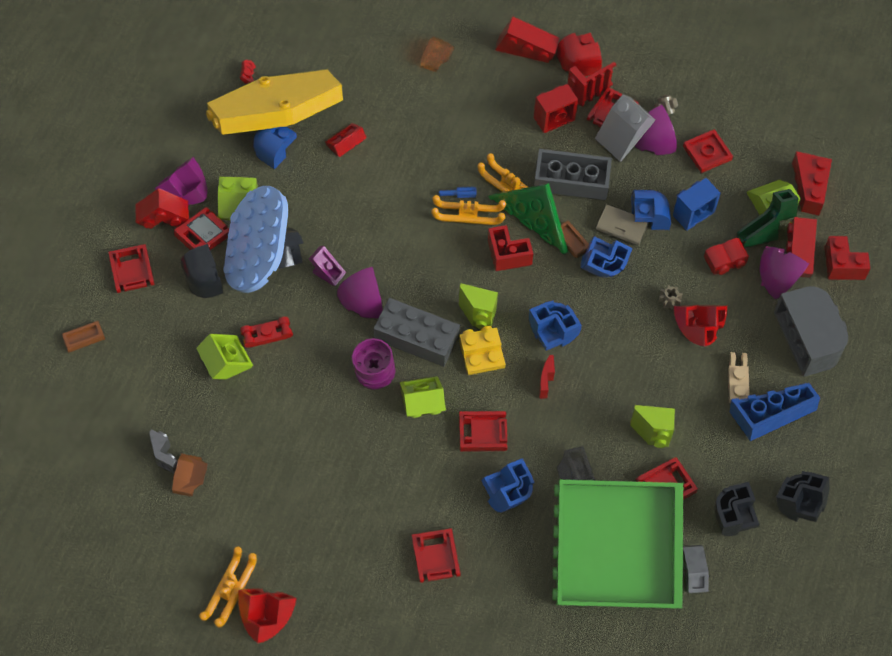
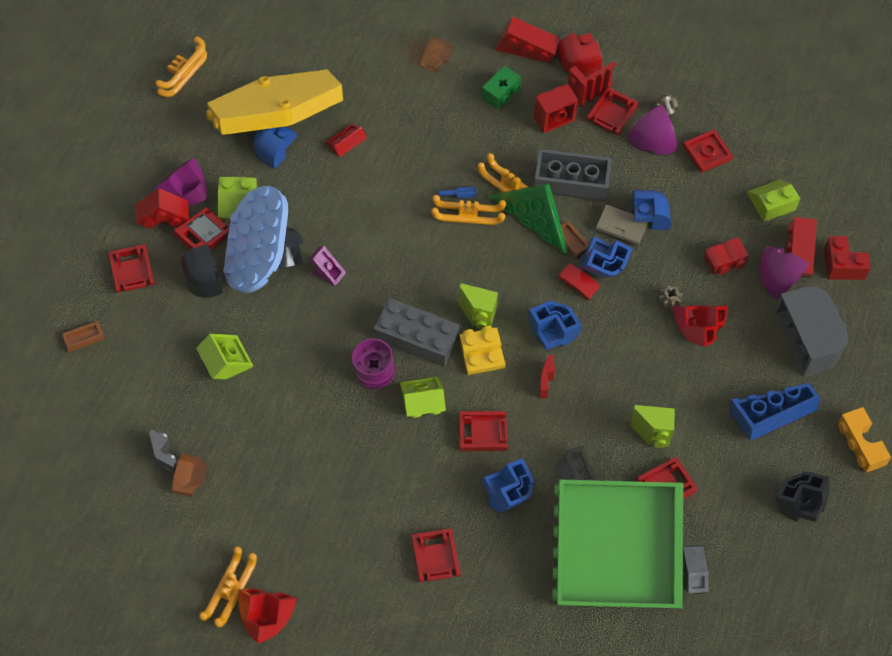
(183, 70): none -> light orange piece
(247, 71): red piece -> none
(266, 332): red plate -> none
(361, 294): magenta brick -> none
(501, 87): none -> green brick
(508, 253): red brick -> none
(579, 280): none -> red slope
(624, 127): light grey slope -> none
(696, 203): blue brick -> none
(735, 509): black brick -> none
(738, 377): tan hinge -> none
(766, 226): dark green arch -> none
(812, 180): red wedge -> none
(869, 455): none -> light orange arch

